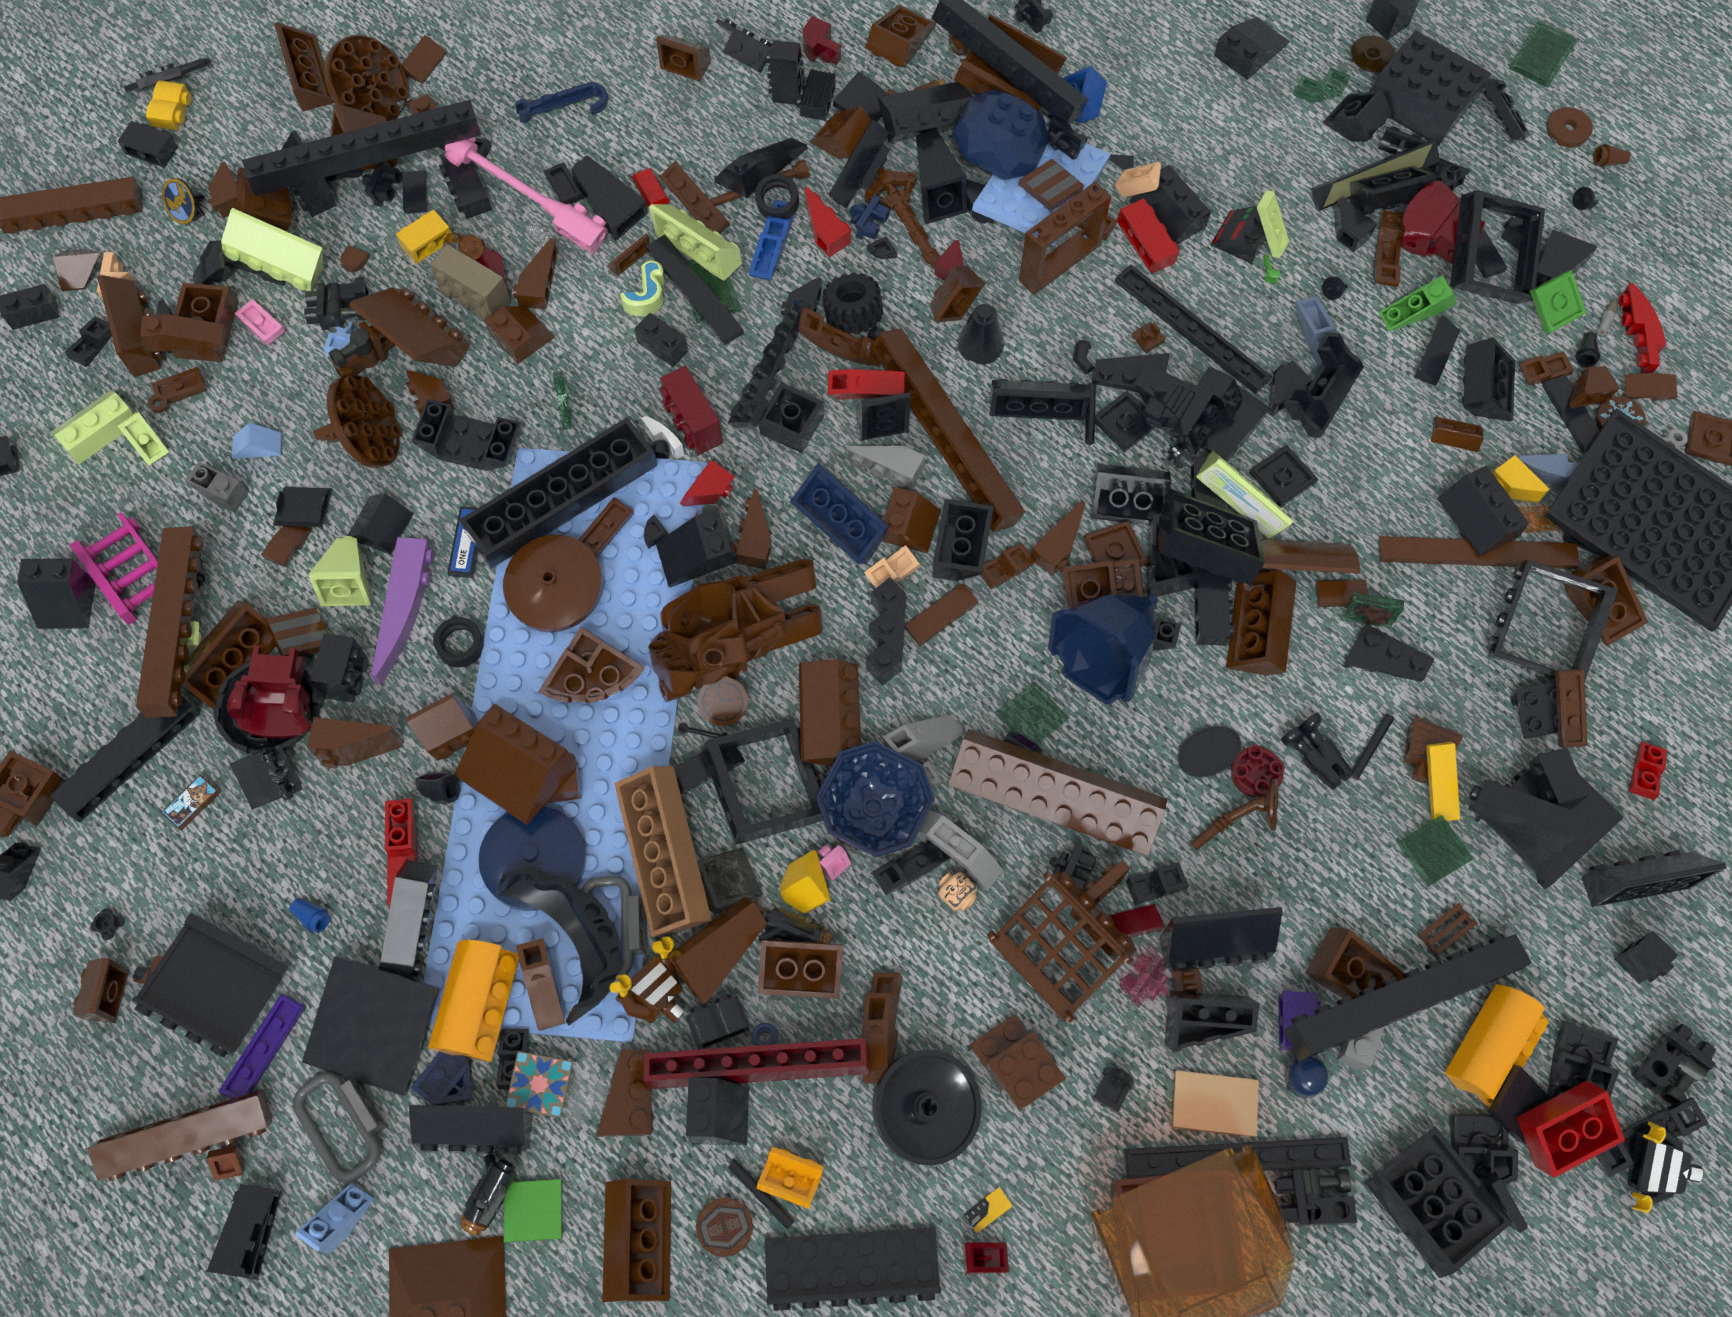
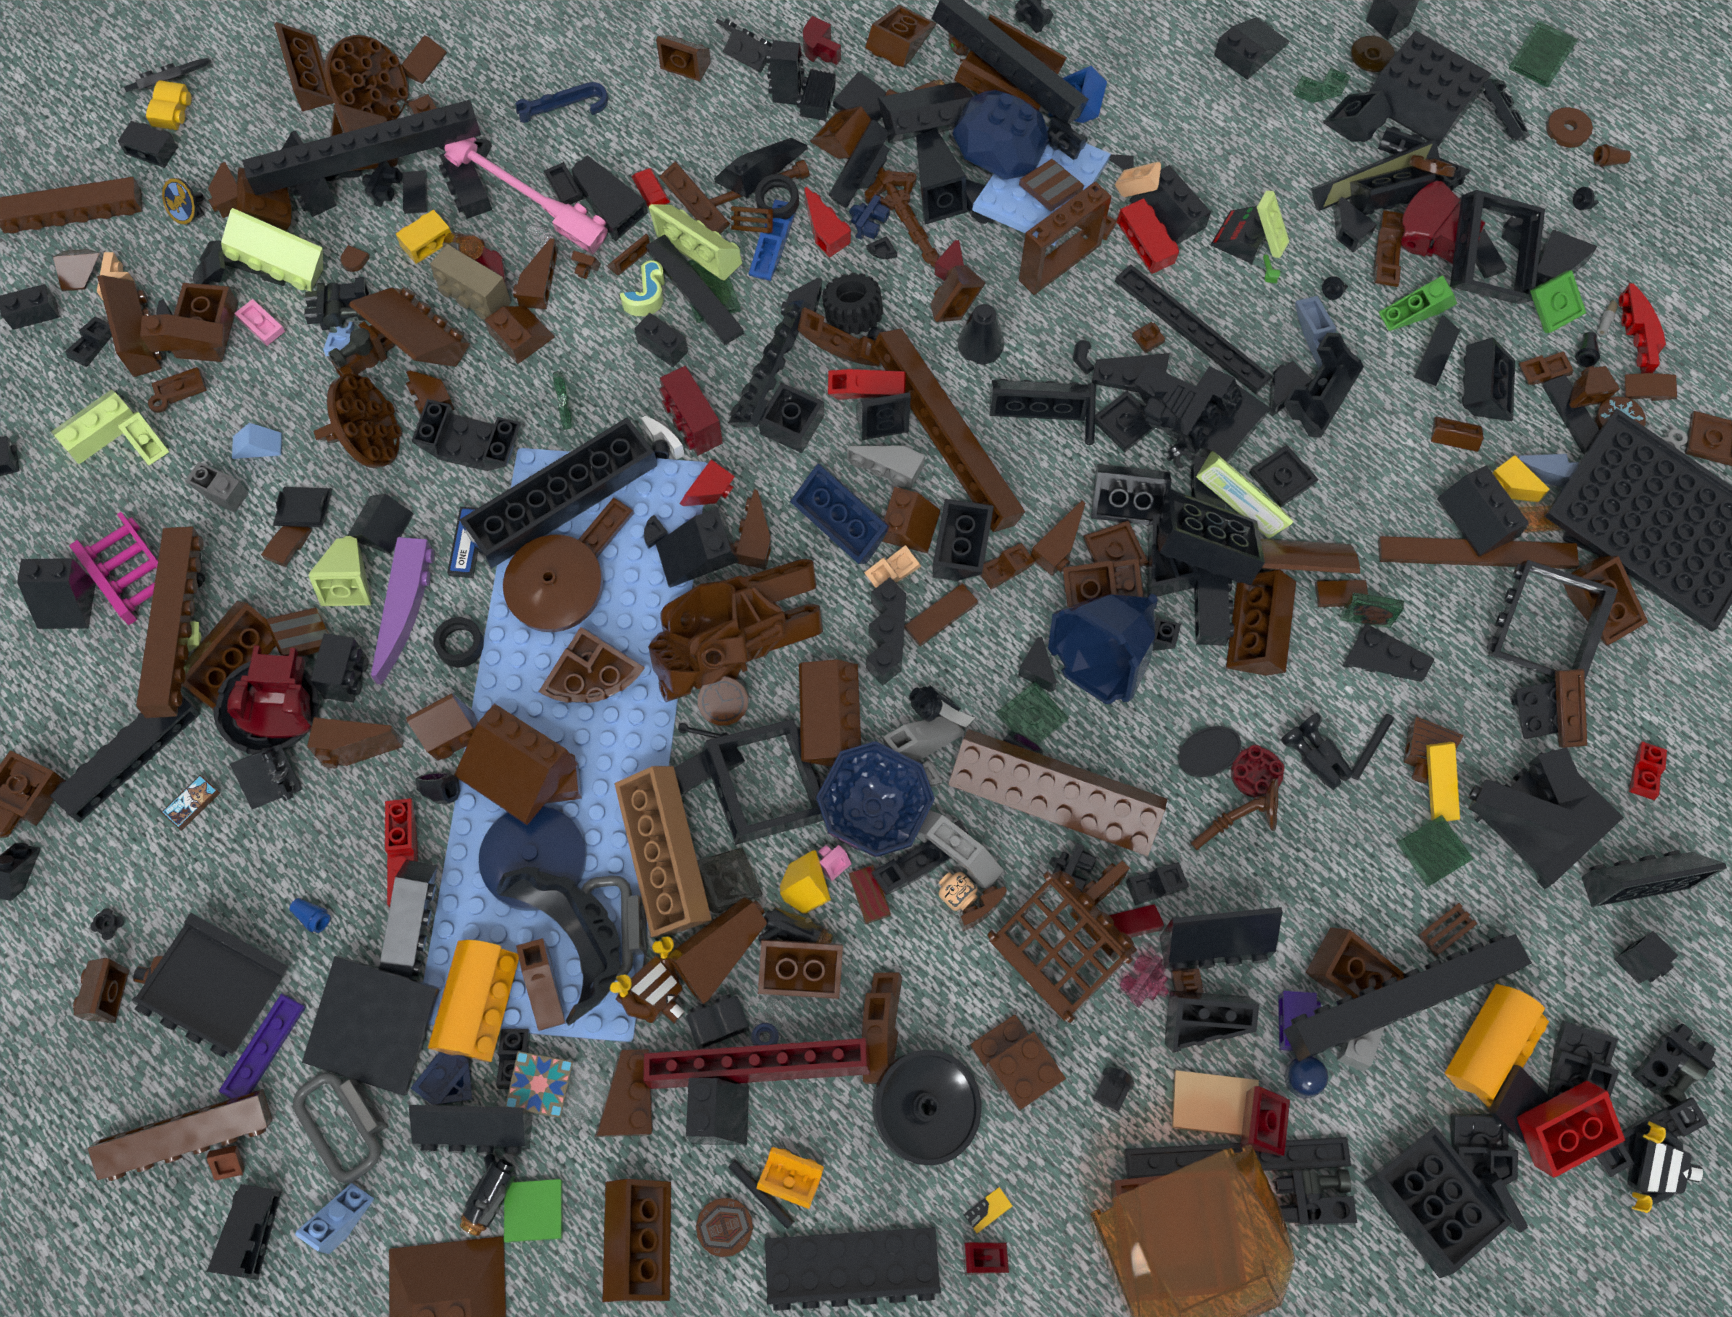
(584, 264): none -> reddish brown tile
(737, 218): none -> reddish brown tile
(869, 895): none -> tile
(928, 702): none -> black bracket
(955, 716): none -> white sticker
(988, 901): none -> reddish brown slope
(1037, 667): none -> black slope
(1265, 1121): none -> dark red slope
(1432, 165): none -> reddish brown tile

